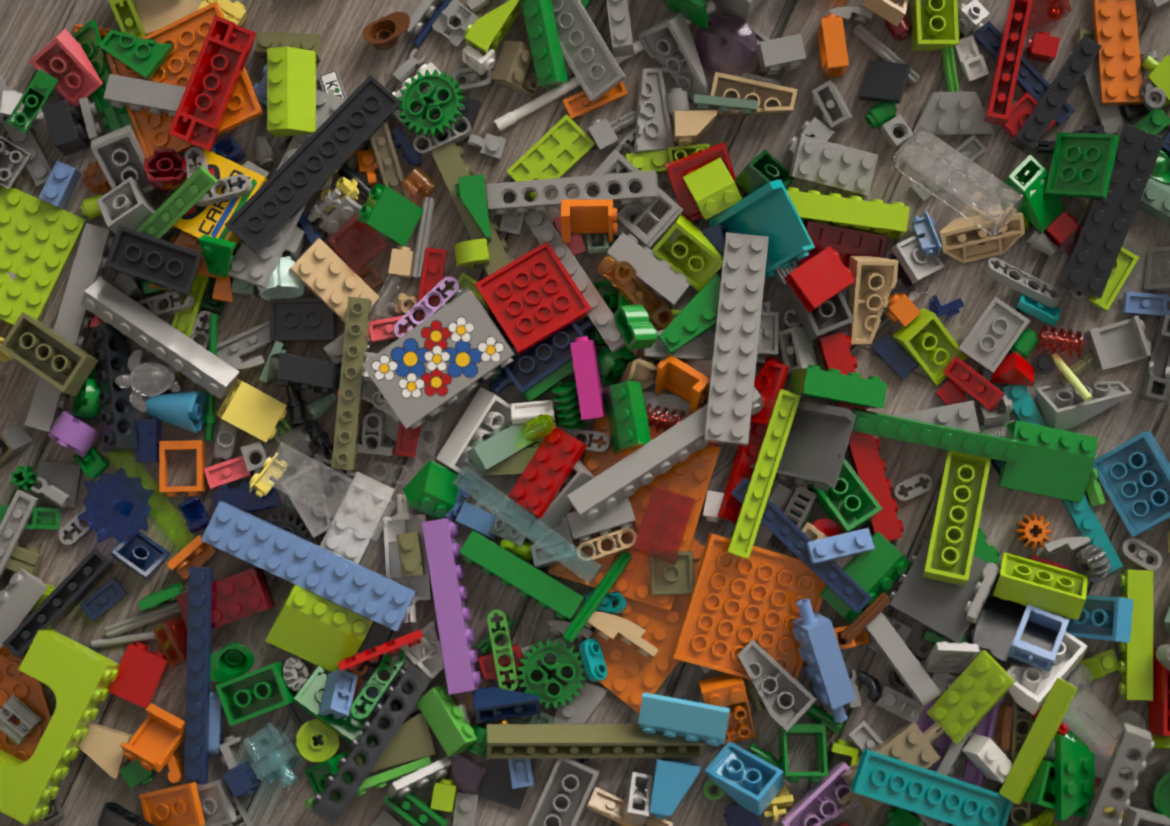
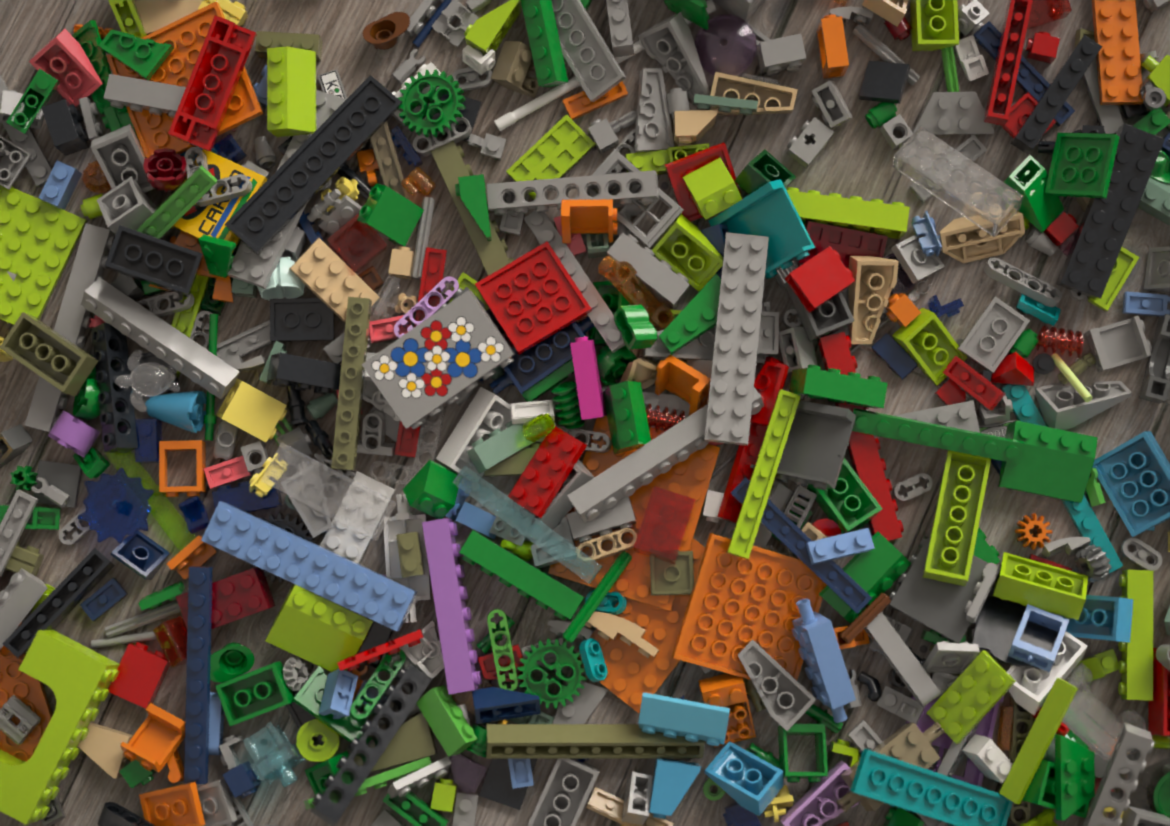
(471, 253): lime brick -> none
(833, 165): light grey plate -> none

